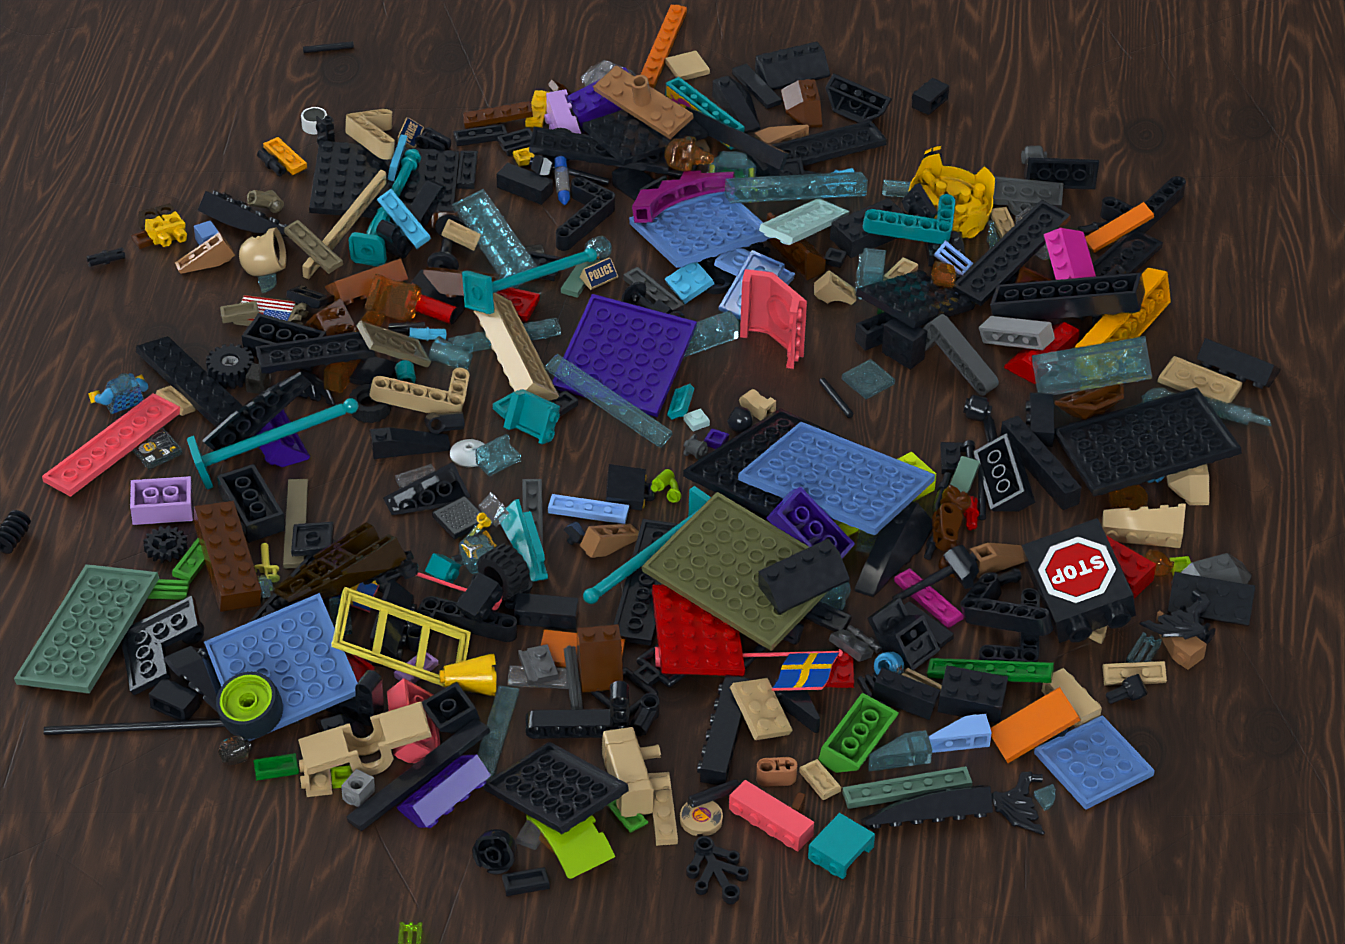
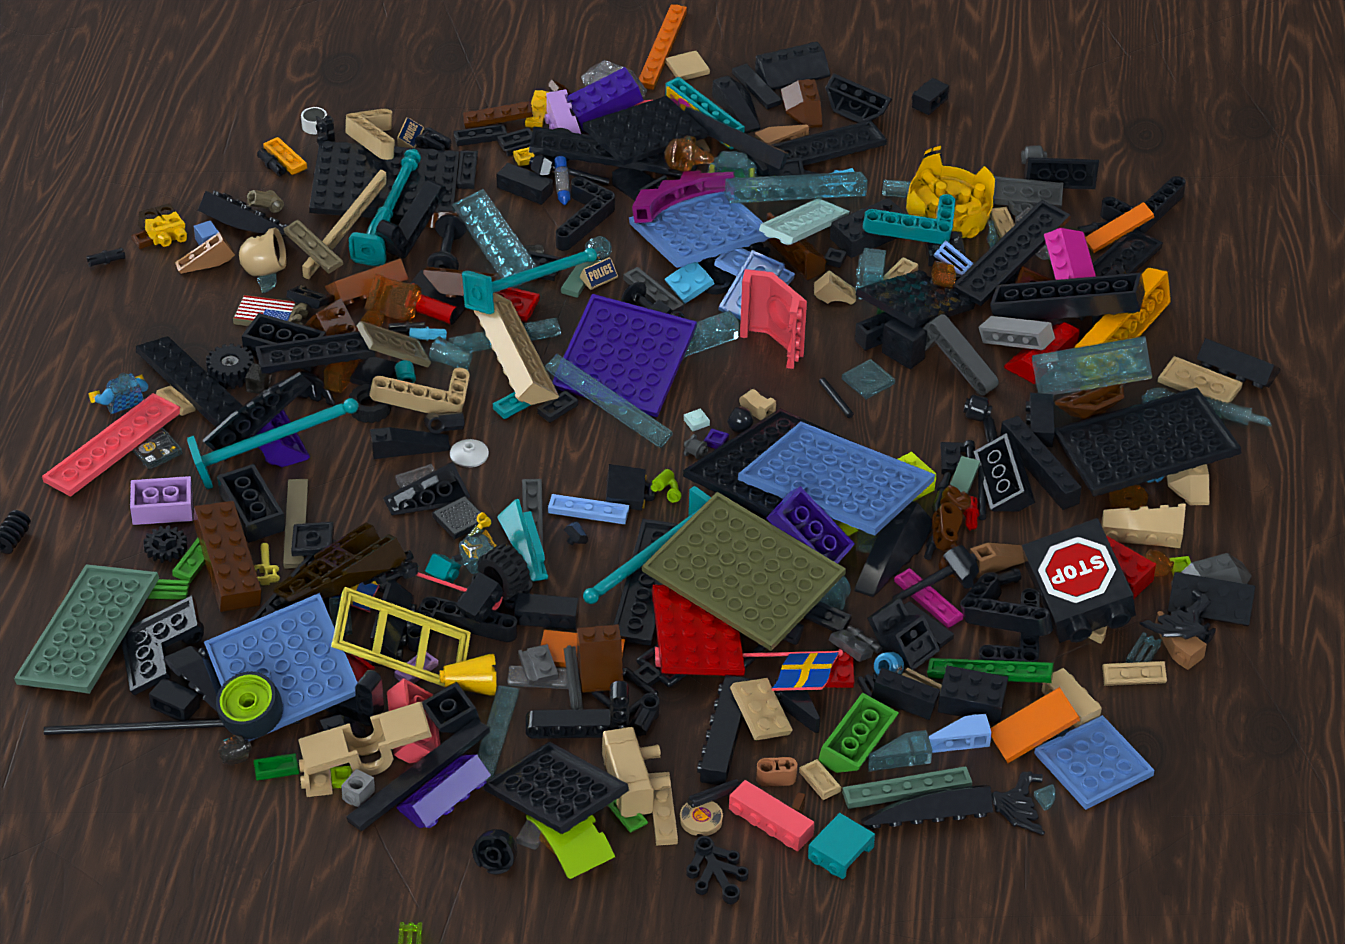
(239, 311): dark tan tile -> none
(266, 586): clear light blue plate -> none
(327, 47): black bar -> none
(397, 157): medium azure tile -> none
(404, 218): medium azure tile -> none
(461, 234): tan plate -> none
(493, 509): clear tile -> none
(496, 455): clear light blue bracket -> none
(525, 881): black tile -> none
(532, 415): teal panel -> none
(606, 539): medium nougat slope -> none
(643, 101): medium nougat plate -> none
(680, 401): teal plate -> none
(803, 576): black slope -> none
(918, 203): black plate -> none
(1132, 688): black axle -> none

